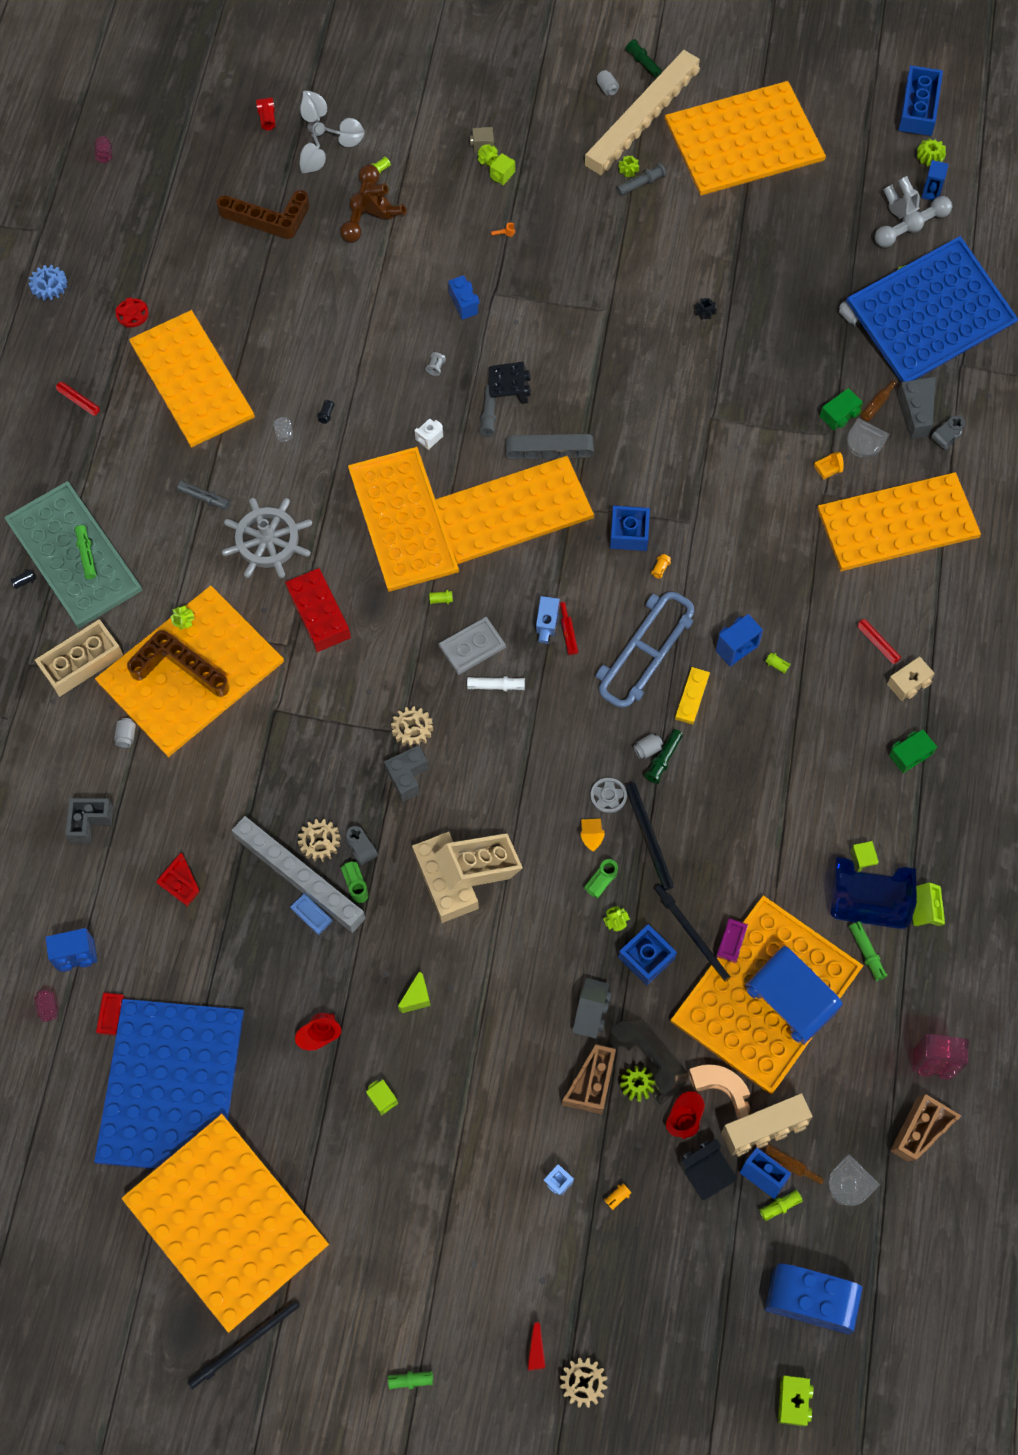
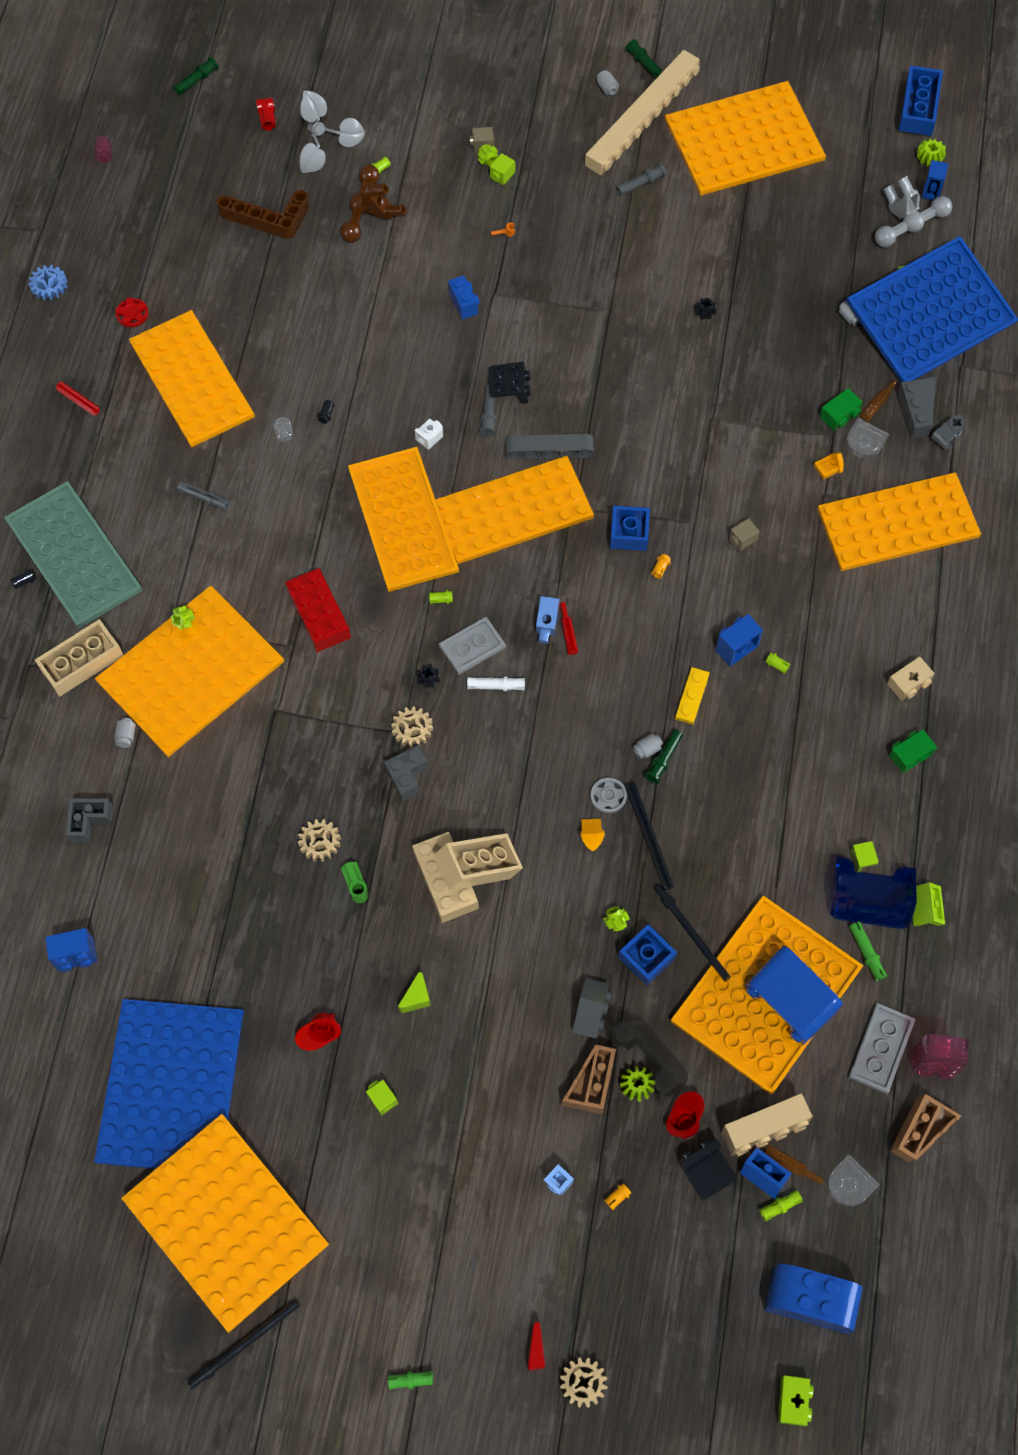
(46, 1005): clear pink brick -> none
(83, 545): bright green pin -> none
(109, 1014): red tile -> none
(179, 881): red wing -> none
(181, 660): reddish brown beam -> none
(201, 71): none -> dark green pin
(267, 537): light grey piece -> none
(298, 874): light grey brick -> none
(311, 914): medium blue tile -> none
(362, 847): dark grey piece -> none
(425, 680): none -> black gear
(441, 360): light grey bush -> none
(601, 880): bright green piece -> none
(628, 166): lime gear -> none
(655, 604): sand blue bar -> none
(723, 1079): light nougat arch -> none
(732, 940): magenta tile -> none
(744, 534): none -> dark tan brick
(879, 641): red axle -> none
(882, 1048): none -> light grey tile

